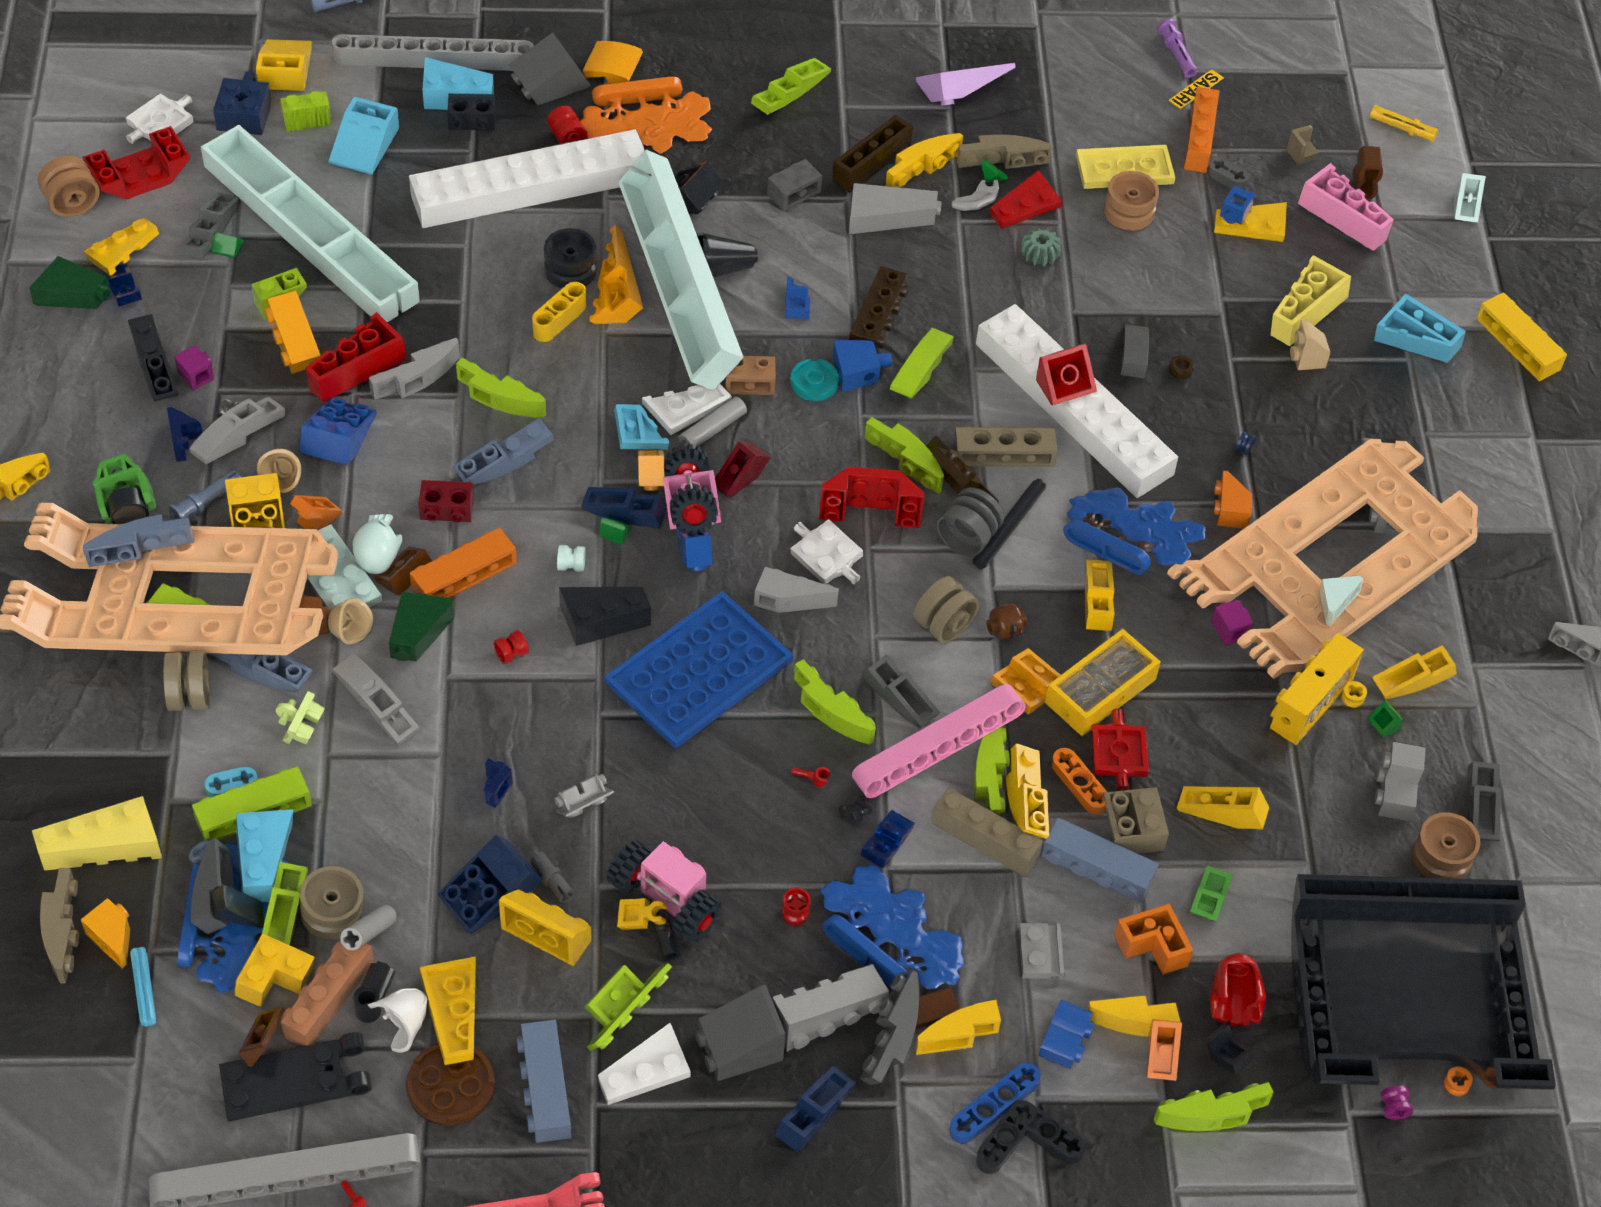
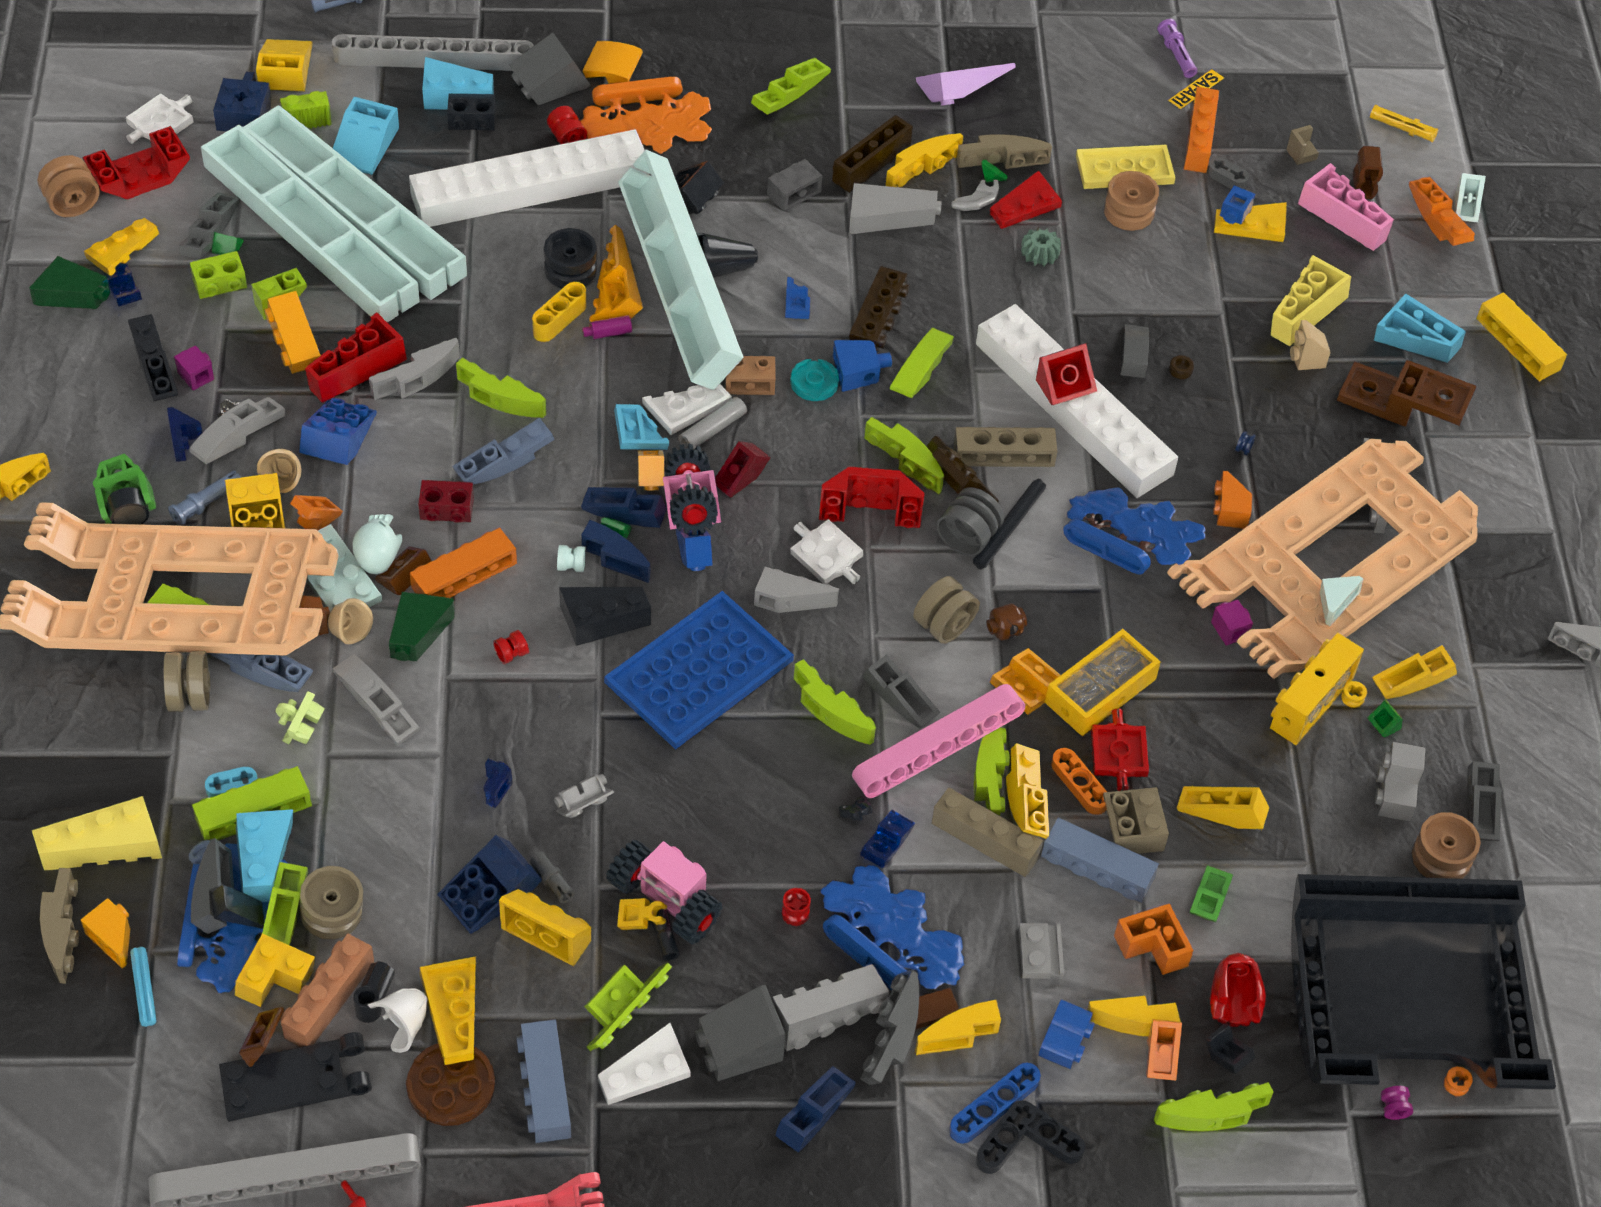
(132, 538): sand blue slope -> none
(218, 275): none -> lime brick
(362, 202): none -> light aqua piece
(368, 927): light grey piece -> none
(608, 327): none -> magenta cylinder
(615, 551): none -> dark blue slope
(814, 776): red hand -> none
(1099, 595): yellow slope -> none
(1413, 389): none -> reddish brown bracket
(1438, 212): none -> orange slope

